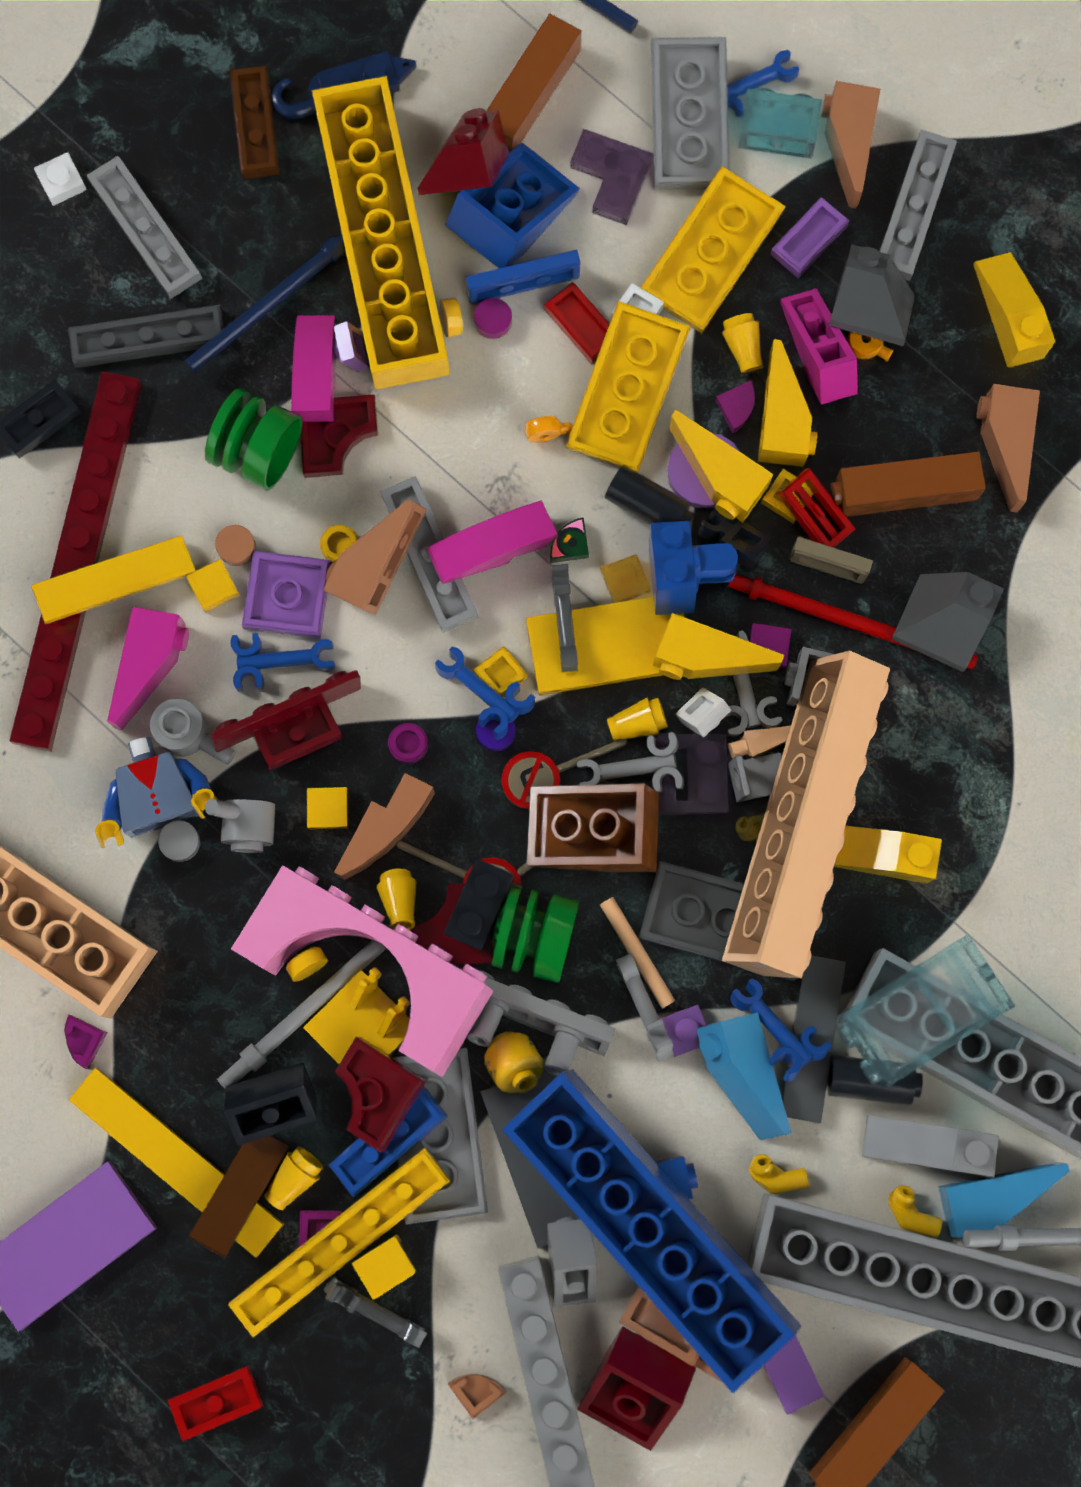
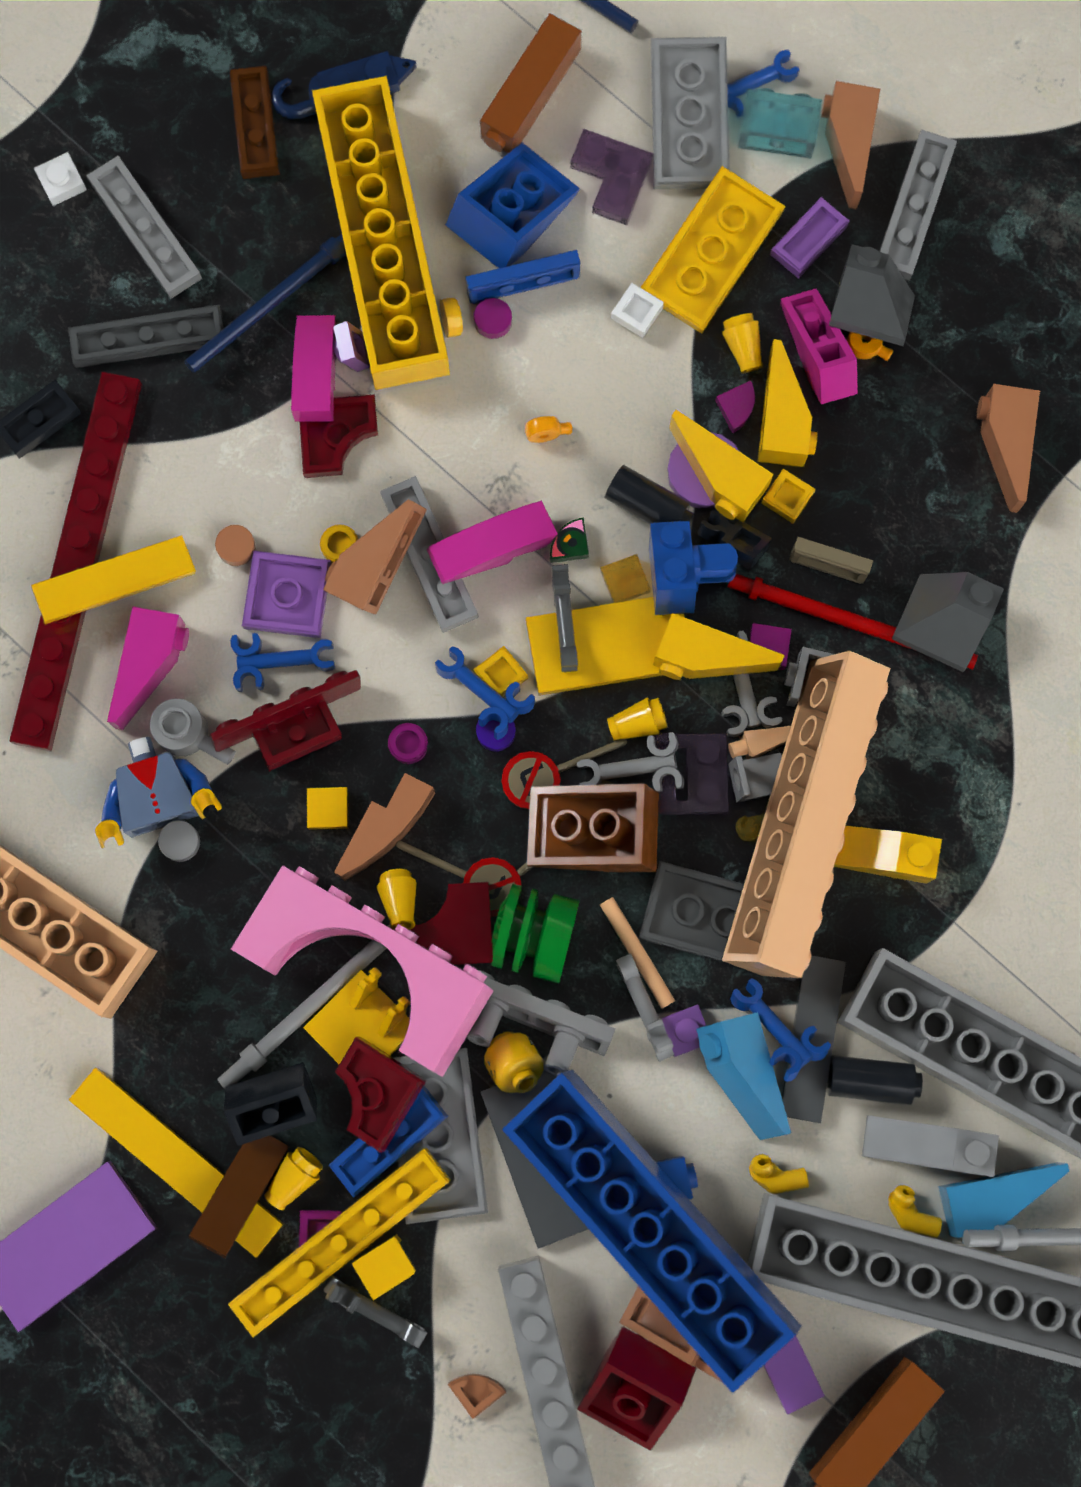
(83, 1040): magenta tile -> none
(212, 585): yellow tile -> none
(215, 1403): red plate -> none
(245, 823): light grey piece -> none
(253, 439): green wheel -> none
(306, 963): yellow tile -> none
(469, 155): dark red slope -> none
(478, 904): black brick -> none
(571, 1262): light grey slope -> none
(578, 320): red tile -> none
(628, 386): yellow tile -> none
(703, 712): white plate -> none
(827, 502): red tile -> none
(909, 484): dark orange brick -> none
(923, 1012): clear light blue door -> none
(1014, 310): yellow slope -> none

